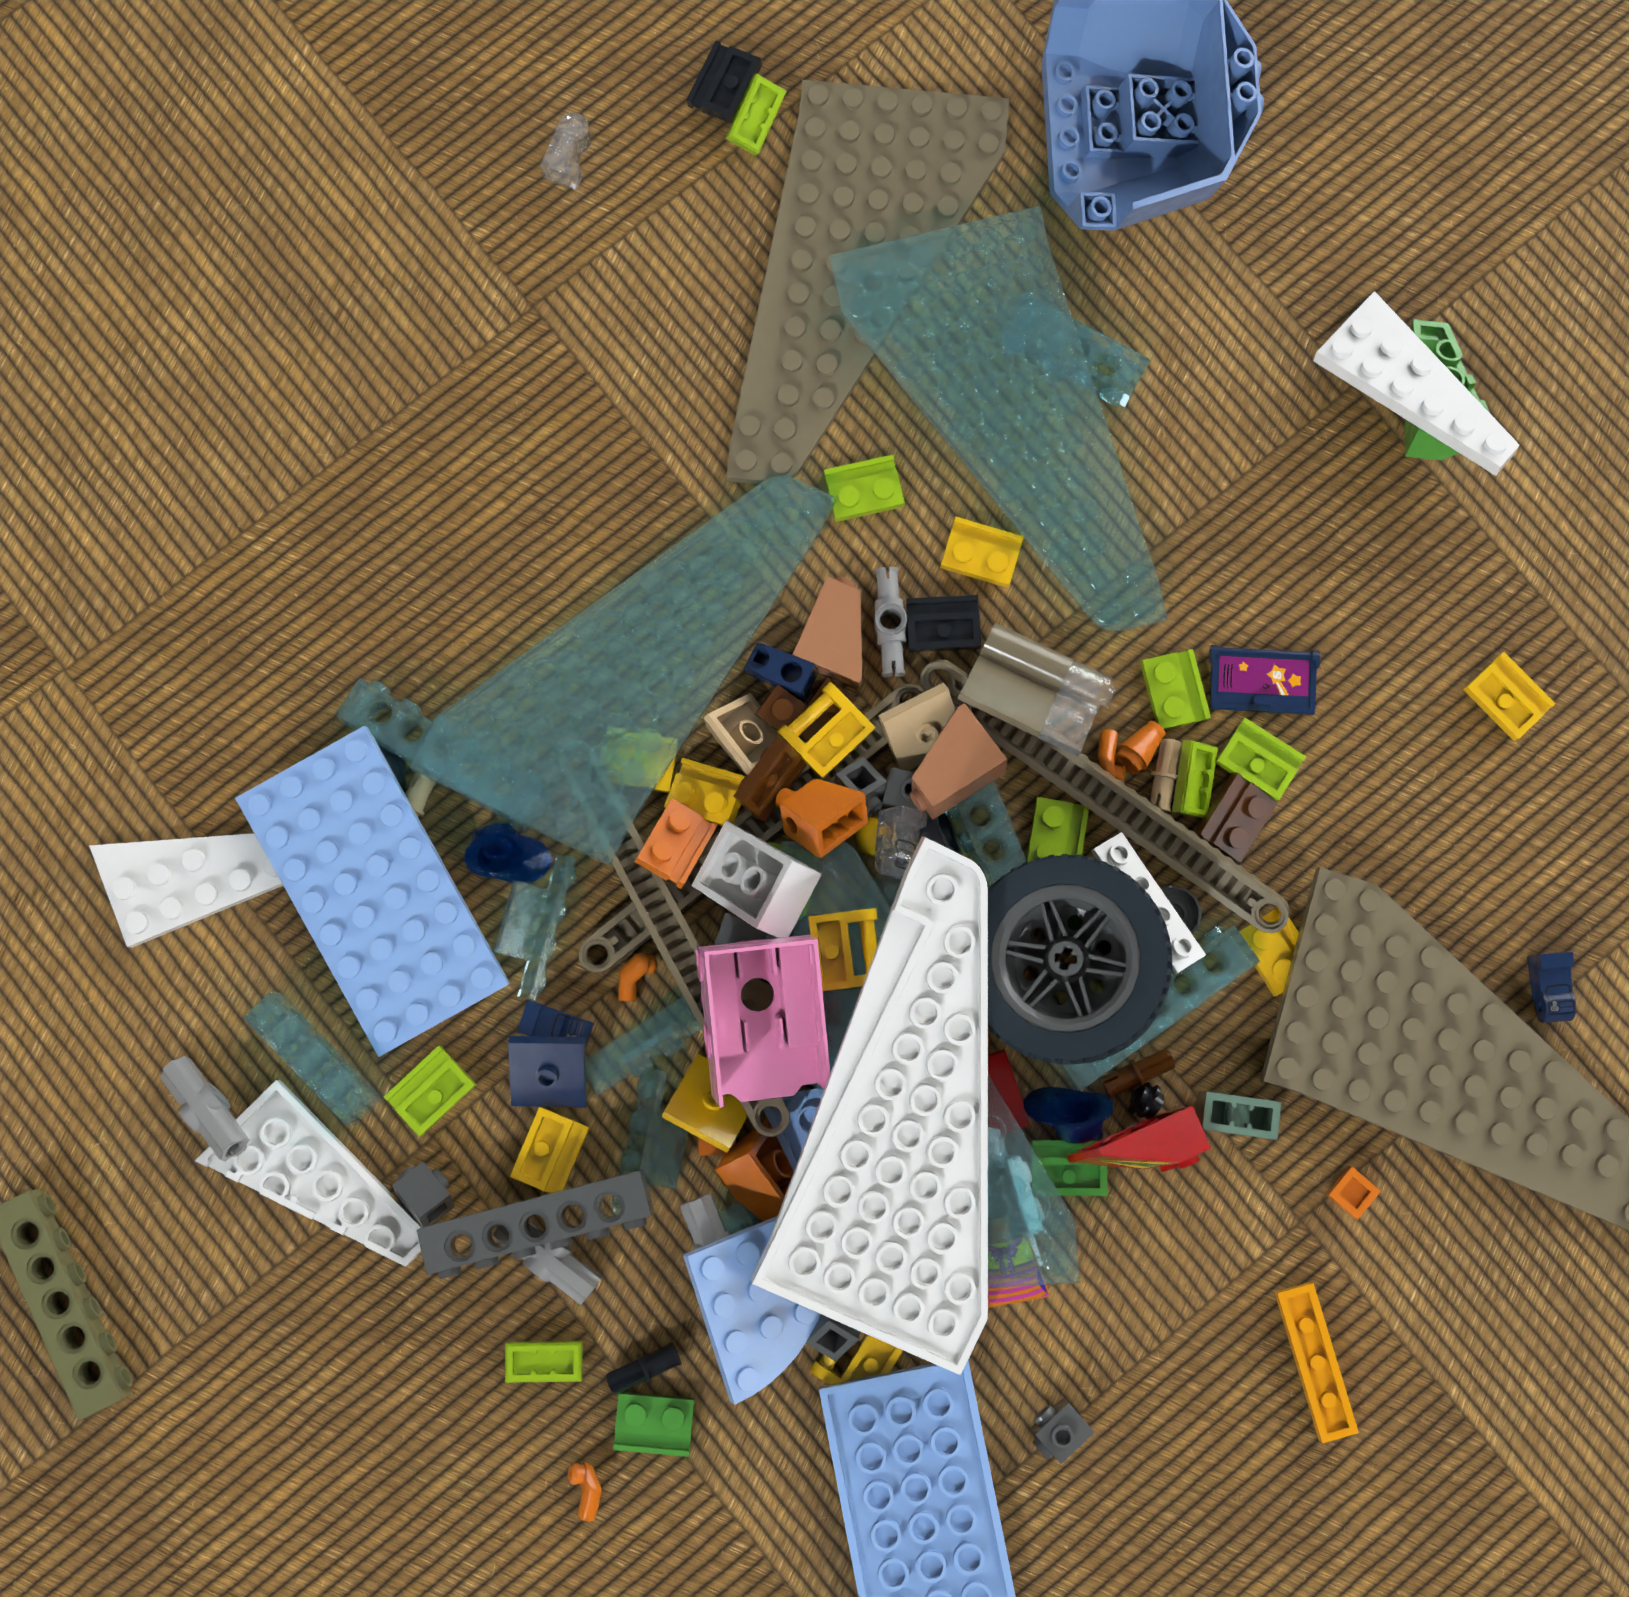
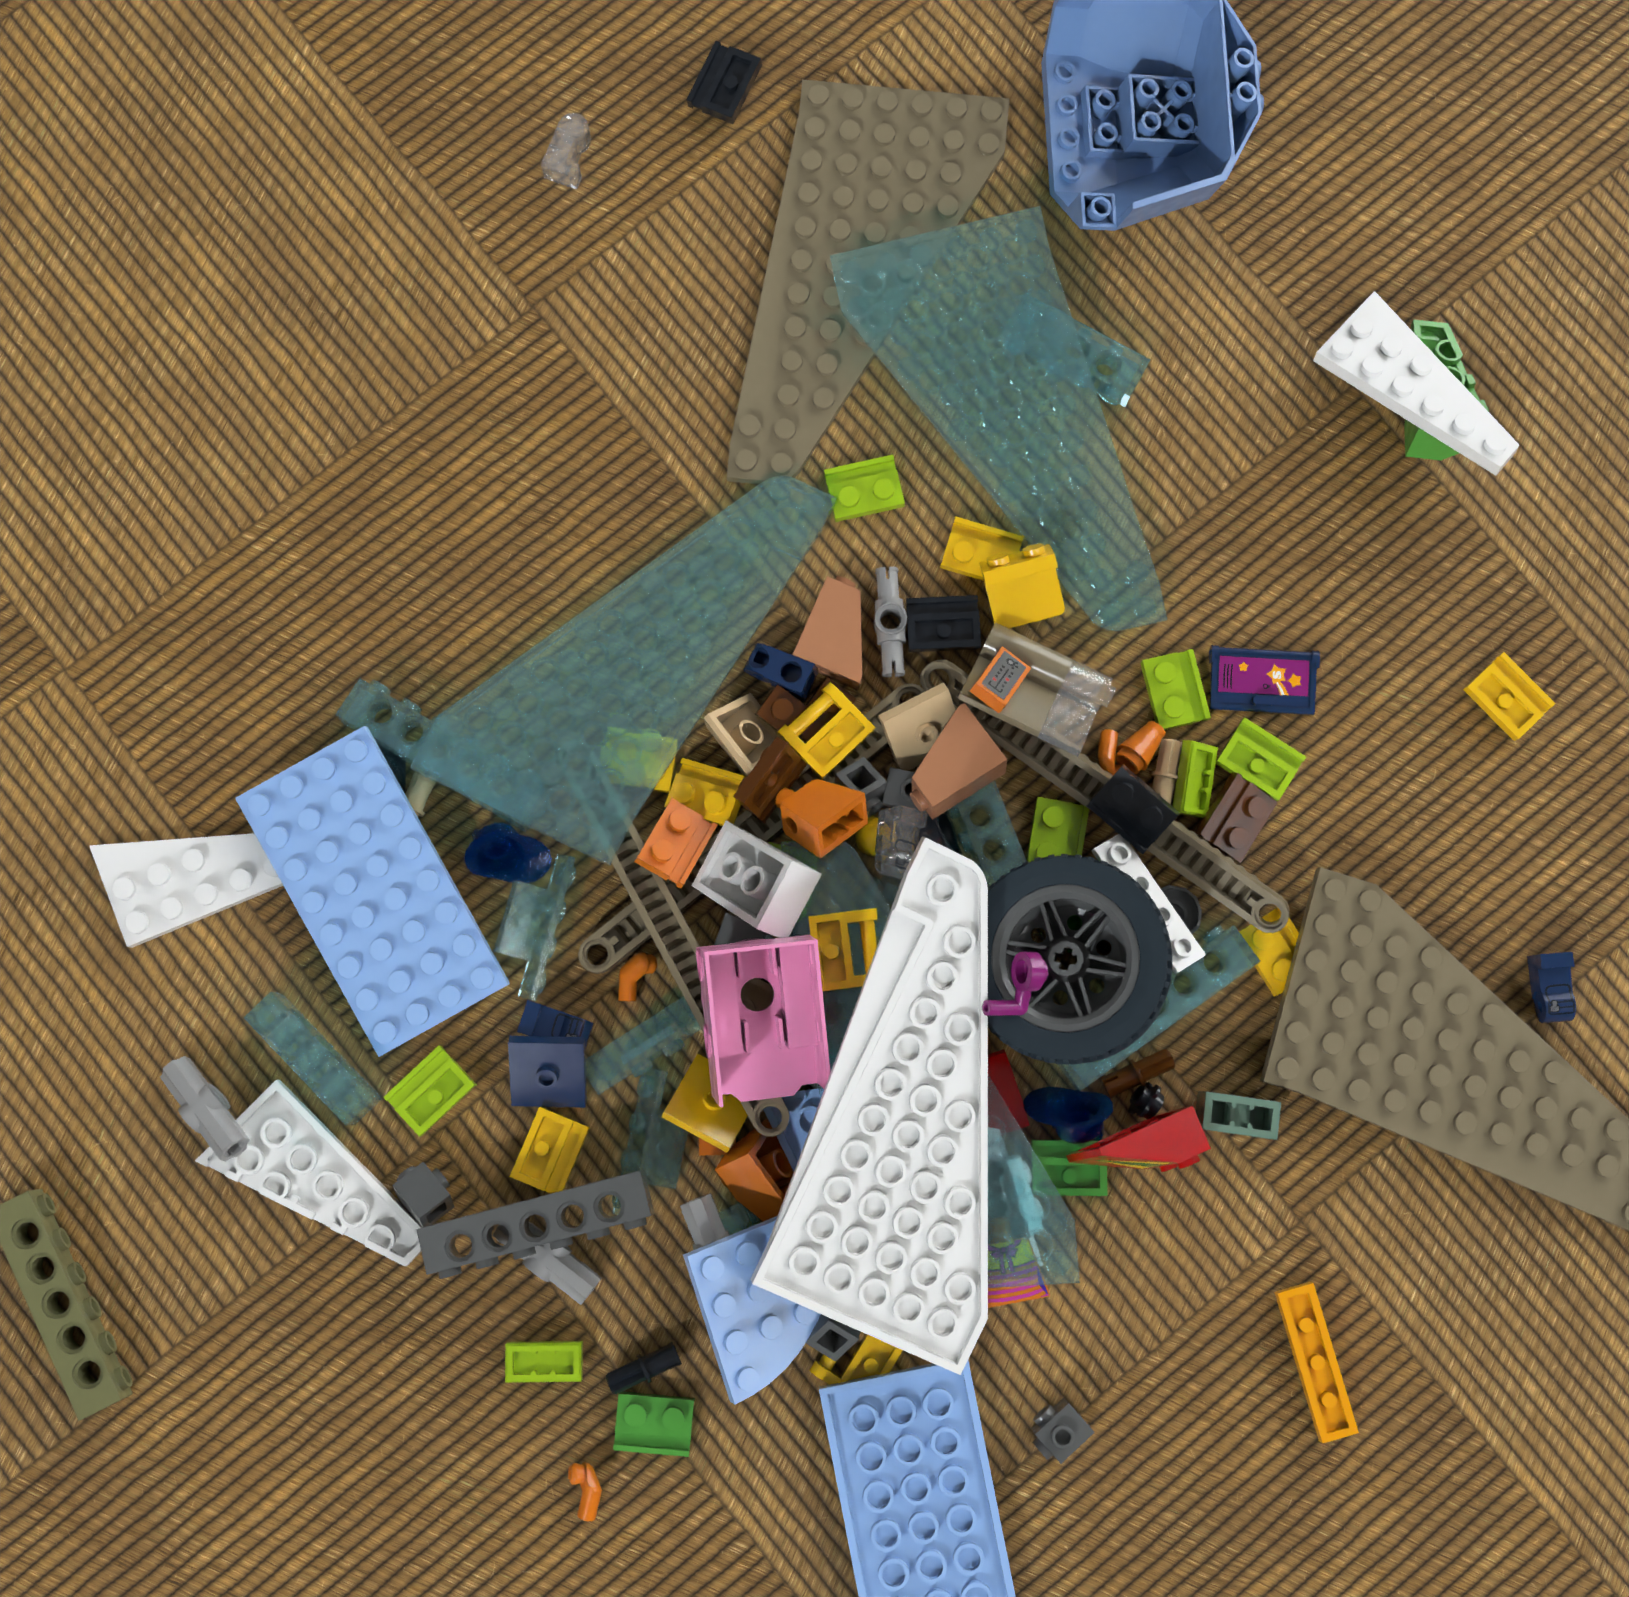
(755, 114): lime plate -> none
(1000, 680): none -> tile
(1023, 586): none -> yellow bracket
(1028, 975): none -> magenta plate
(1133, 809): none -> black plate
(1353, 1192): orange plate -> none

